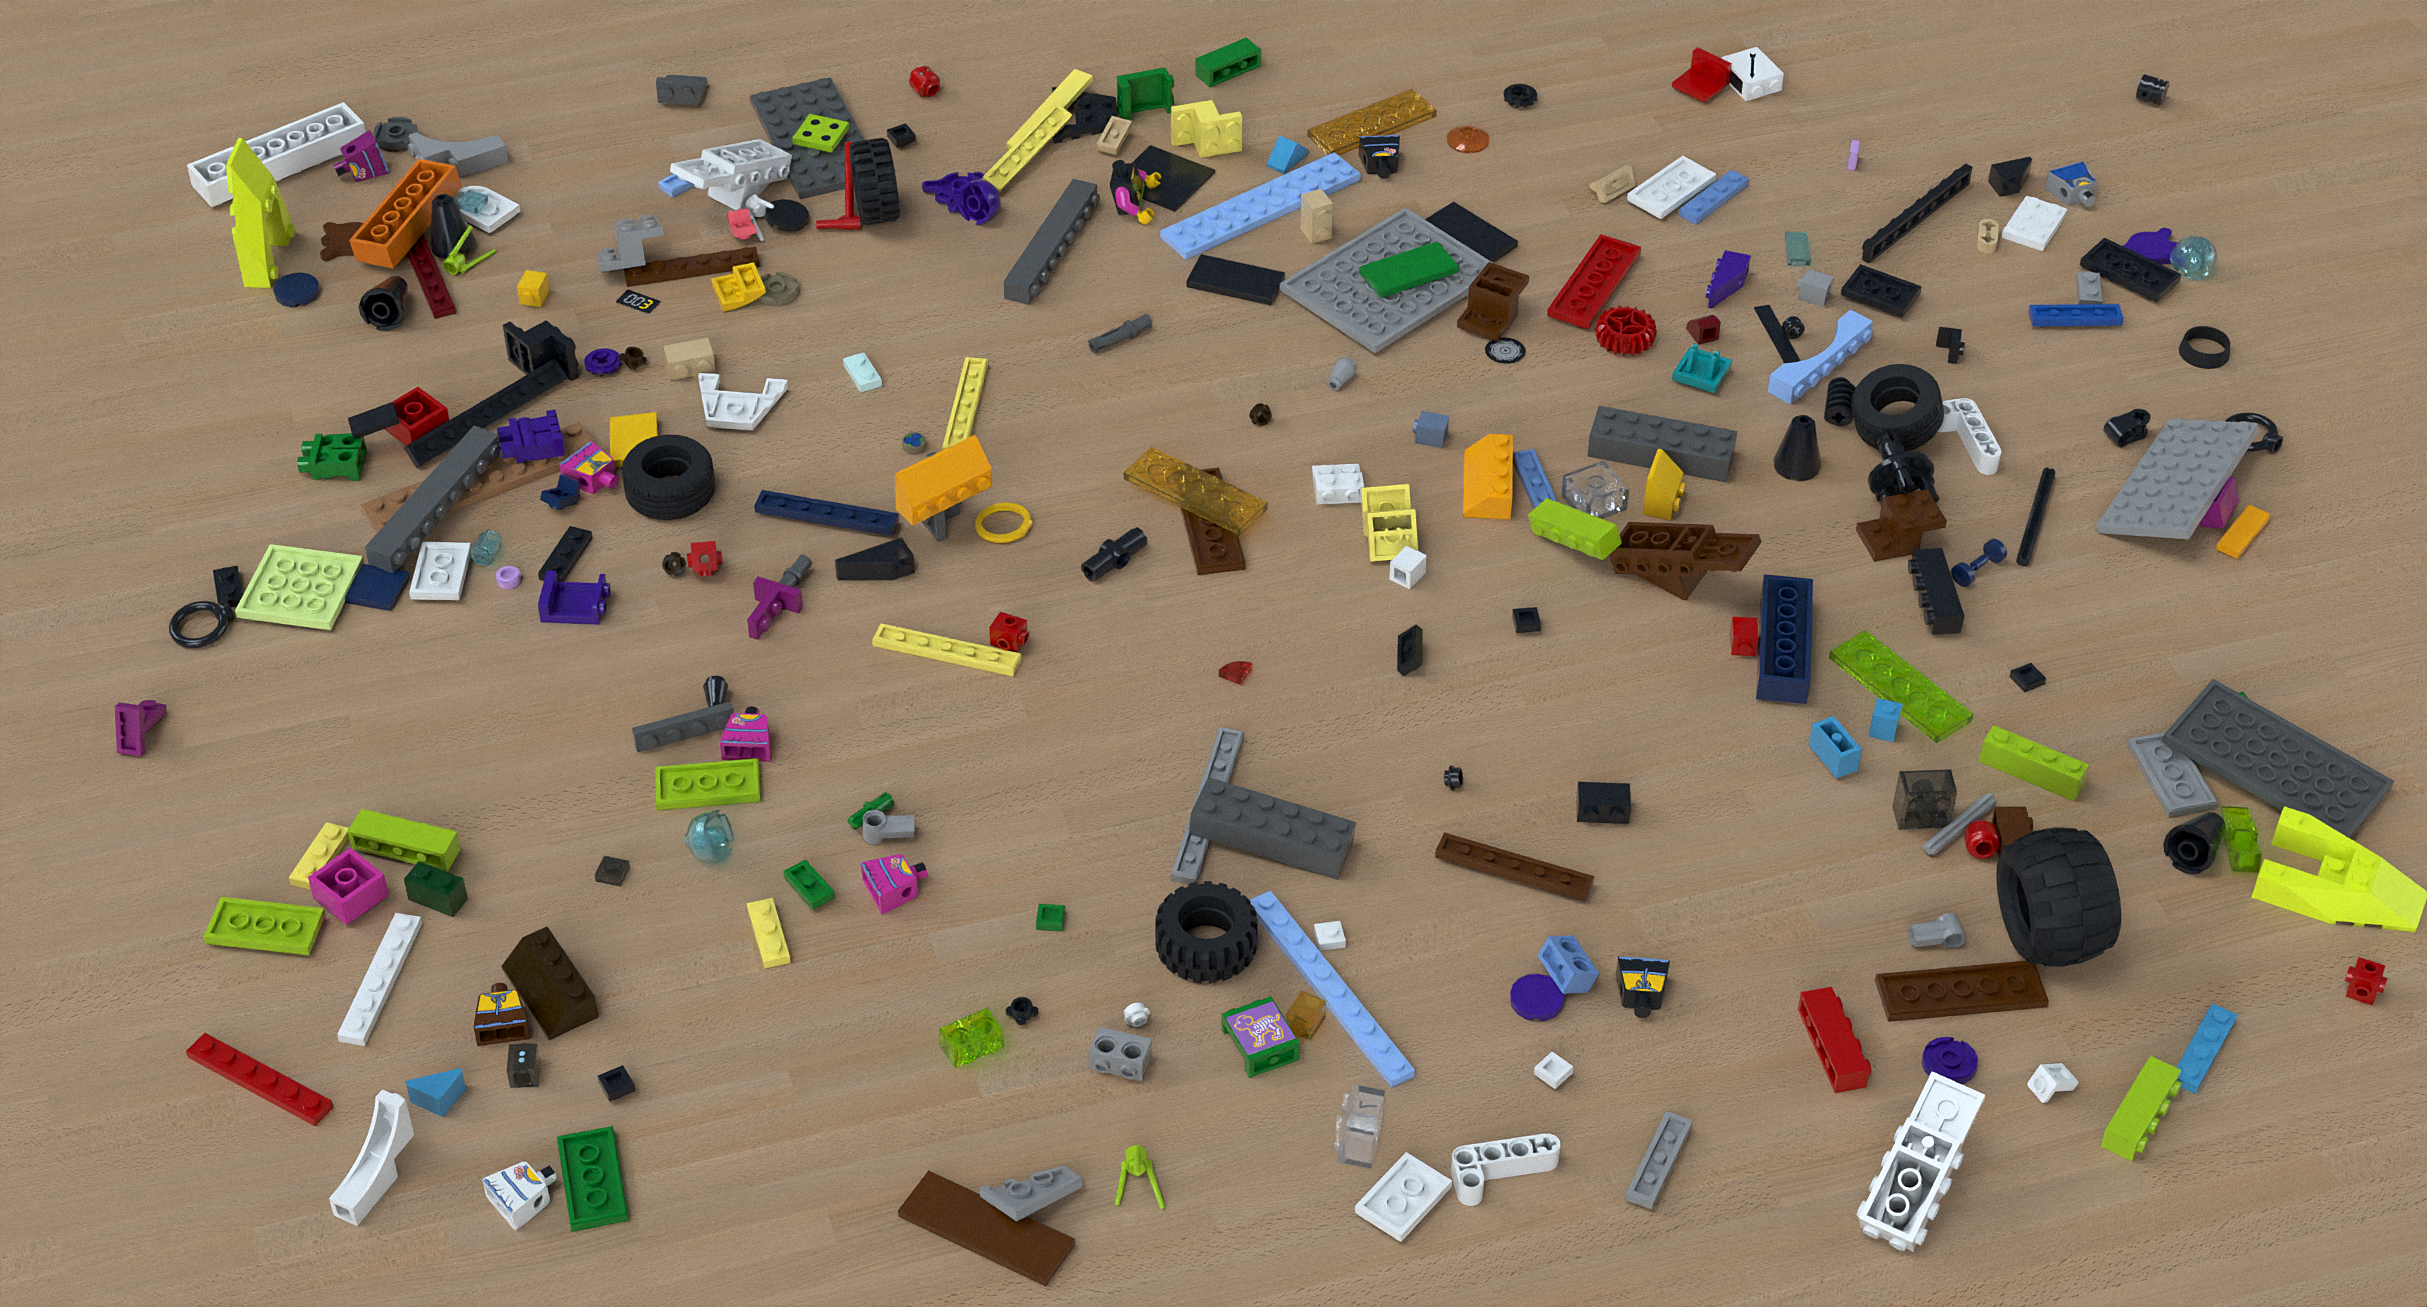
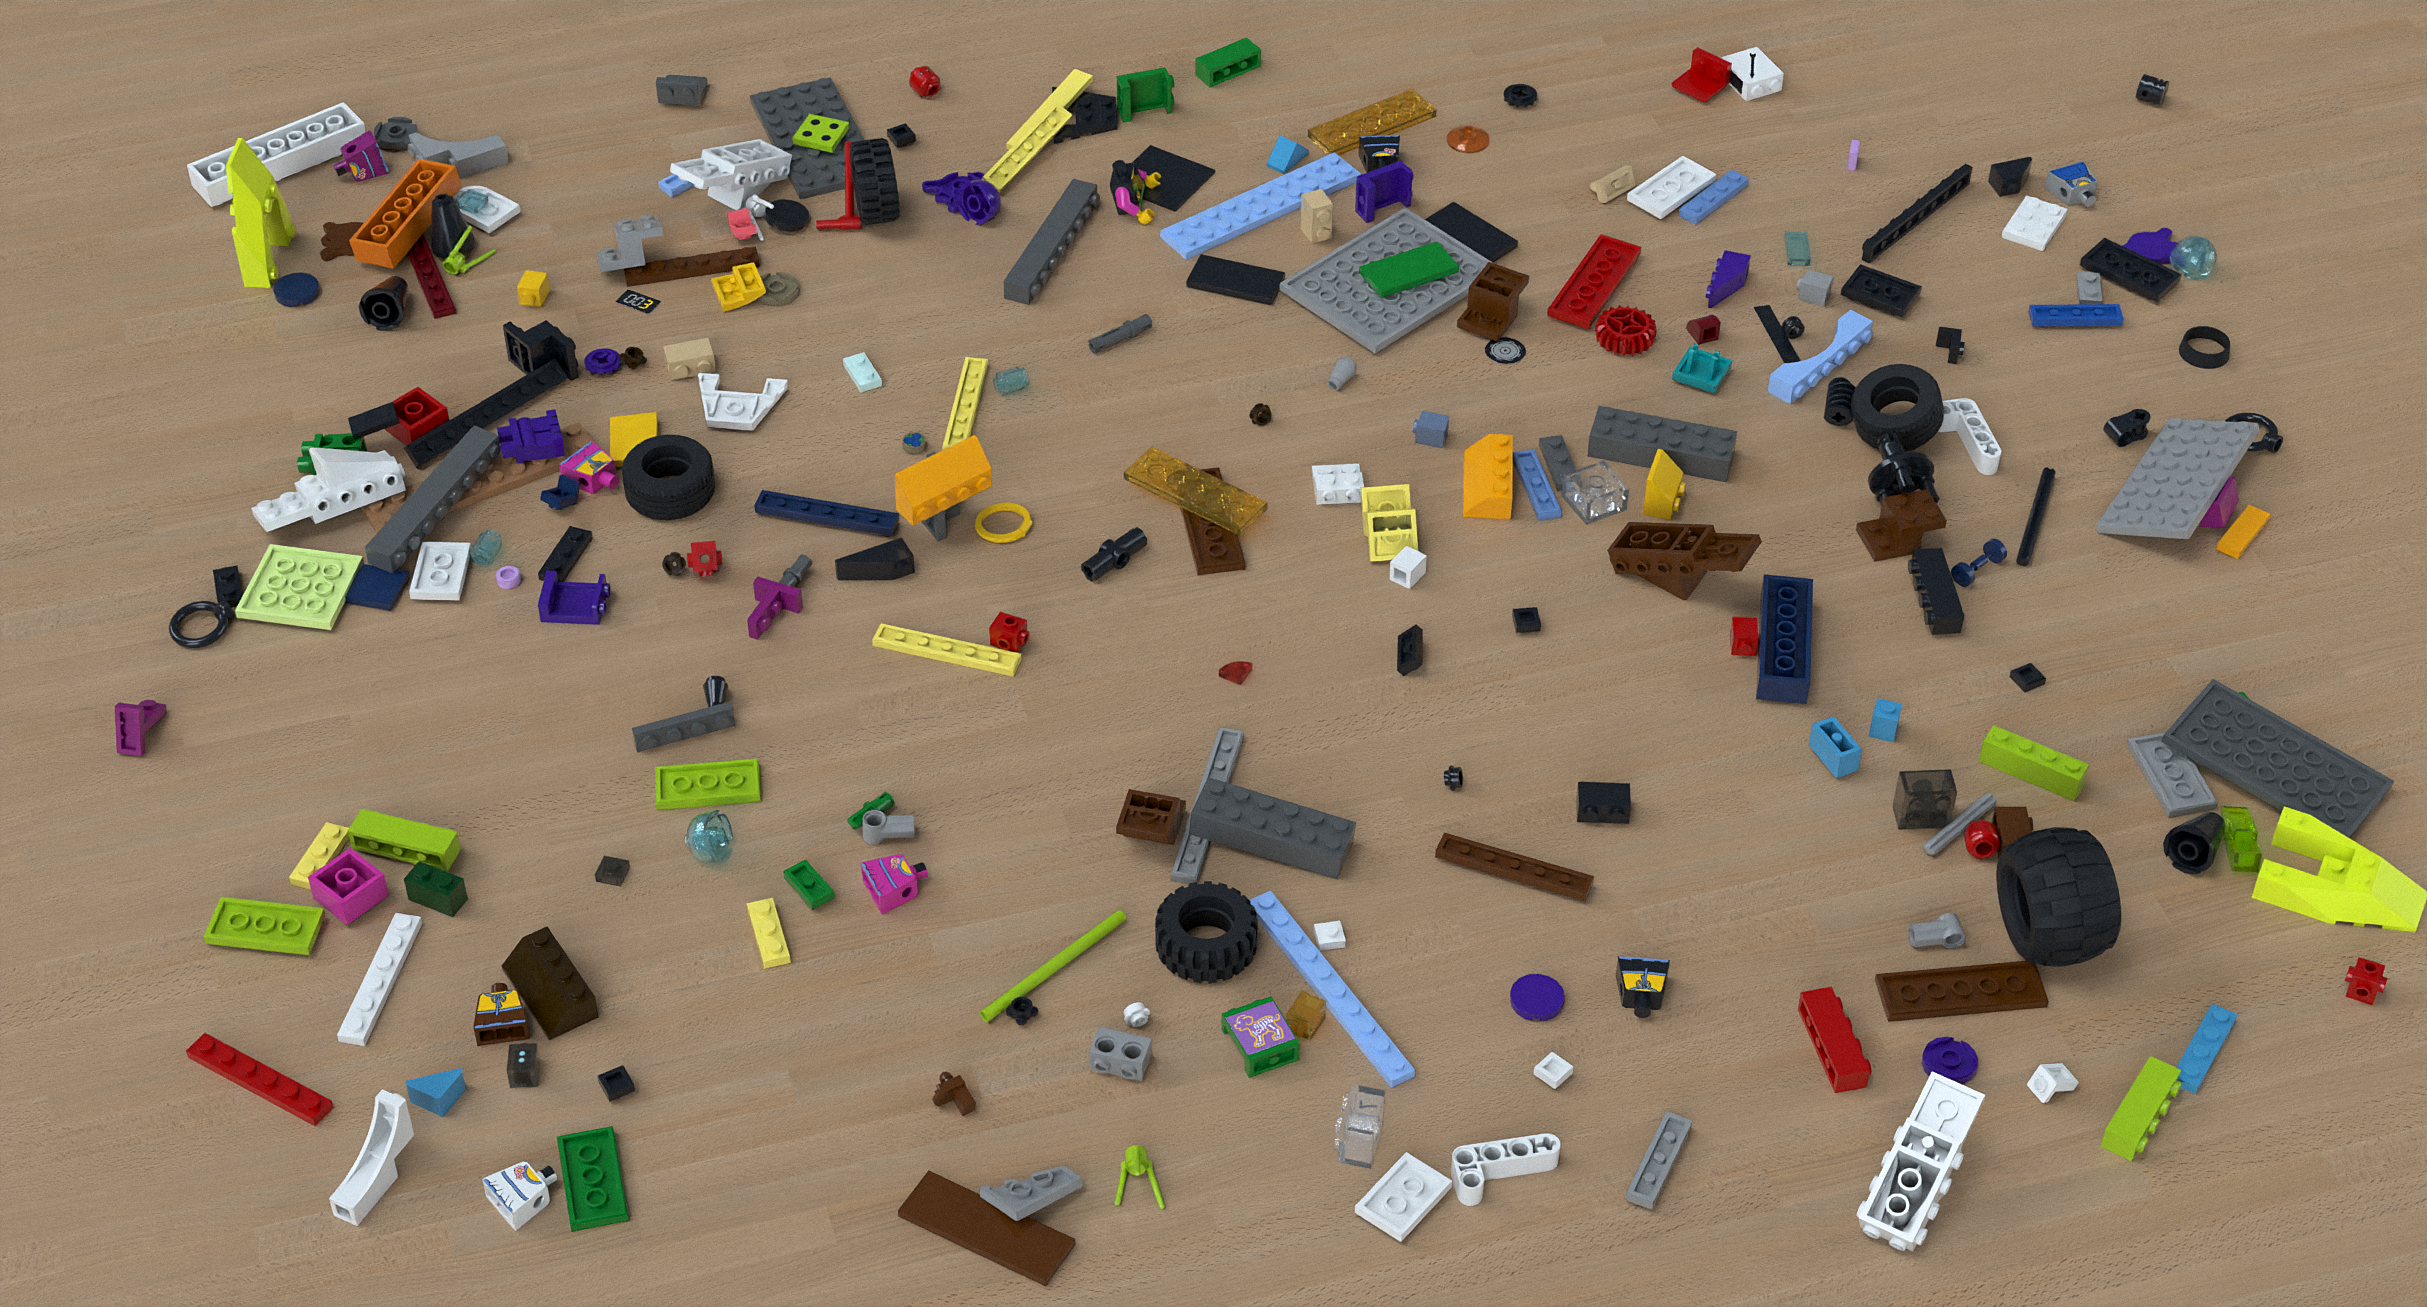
(337, 475): none -> white wedge
(746, 736): dark pink torso -> none
(954, 1090): none -> reddish brown piece
(971, 1038): clear neon green brick -> none
(1011, 380): none -> clear light blue brick
(1050, 917): green tile -> none
(1053, 965): none -> lime piece
(1114, 135): tan plate -> none
(1151, 817): none -> reddish brown bracket
(1205, 128): light yellow bracket -> none
(1383, 188): none -> dark purple panel
(1556, 458): none -> dark grey plate
(1568, 964): medium blue brick -> none
(1574, 529): lime brick -> none
(1799, 450): black cone -> none
(1899, 682): clear neon green plate -> none
(1991, 236): tan beam -> none

